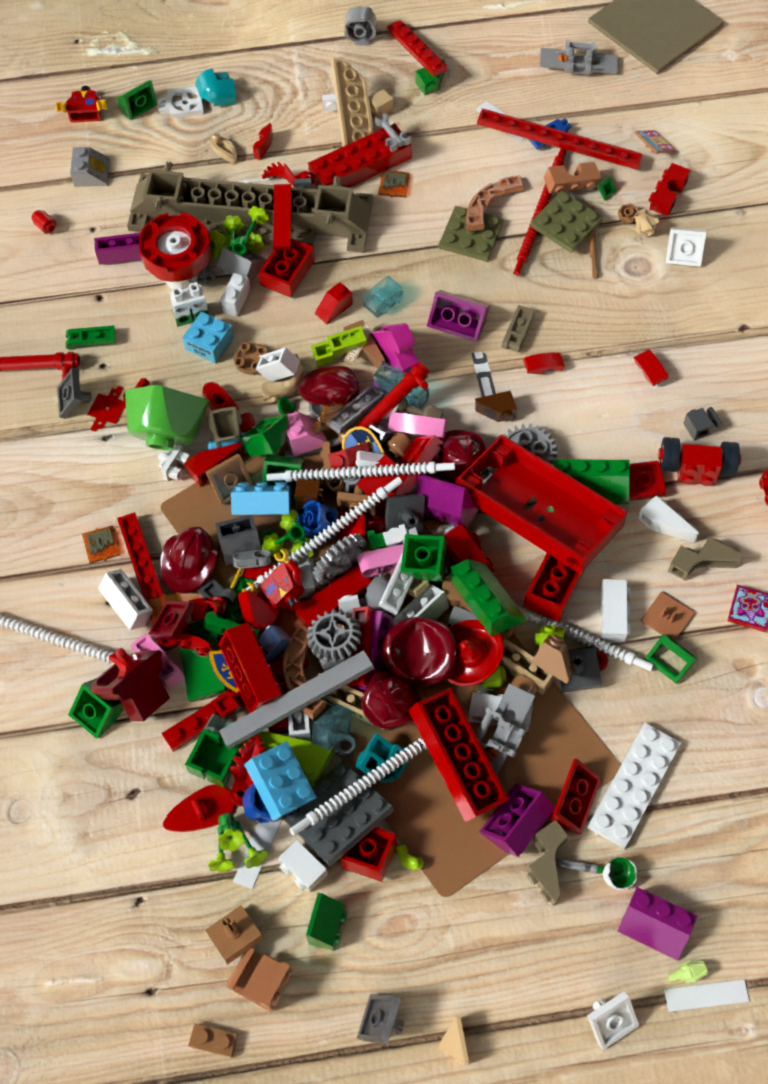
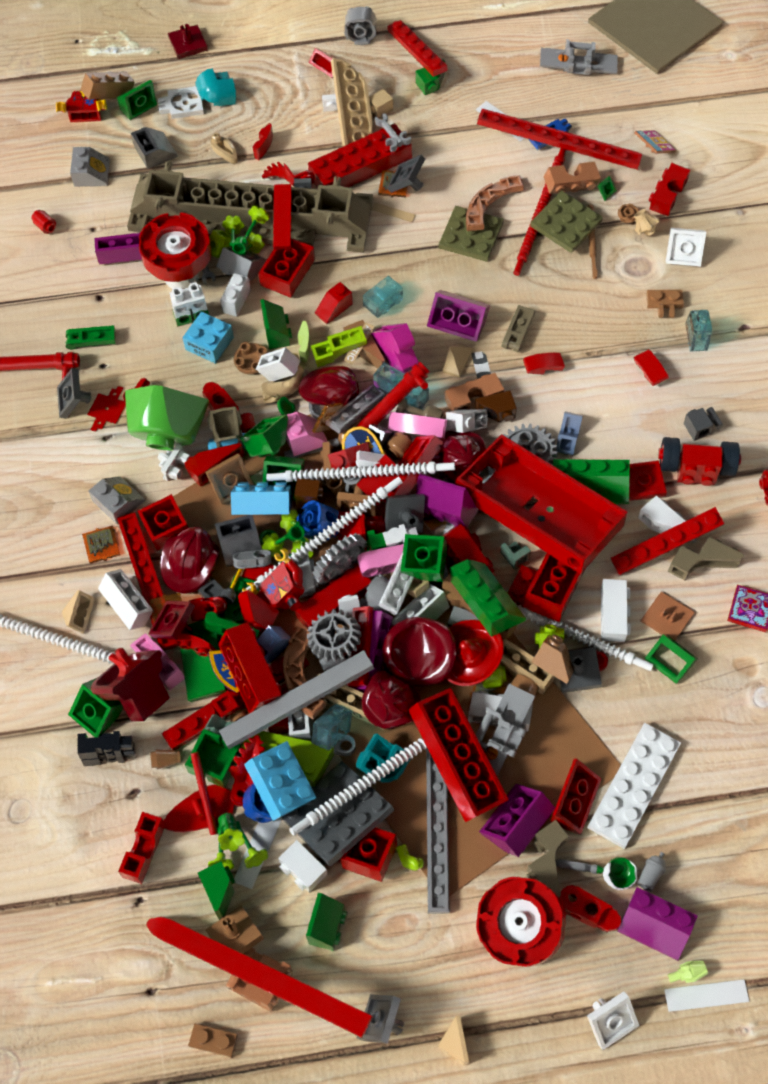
(78, 611): none -> tan slope
(105, 748): none -> black hips
(106, 84): none -> medium nougat brick
(115, 497): none -> light grey slope
(137, 861): none -> red arch
(152, 146): none -> flat silver slope
(162, 520): none -> red brick
(164, 758): none -> medium nougat cone
(187, 41): none -> dark red tile
(204, 793): none -> red bar
(218, 886): none -> green slope
(238, 714): none -> medium nougat plate
(261, 975): none -> red piece
(275, 325): none -> green slope
(304, 341): none -> yellowish green slope
(322, 61): none -> slope
(393, 212): none -> tan sticker
(407, 175): none -> dark grey tile
(437, 840): none -> light grey tile
(457, 359): none -> tan slope
(459, 397): none -> nougat arch
(466, 420): none -> white slope
(515, 554): none -> sand green panel
(521, 584): none -> red plate
(542, 921): none -> red piece
(569, 433): none -> sand blue slope
(606, 917): none -> red piece
(652, 872): none -> light grey piece
(665, 299): none -> medium nougat hinge
(667, 541): none -> red plate
(696, 324): none -> clear light blue torso

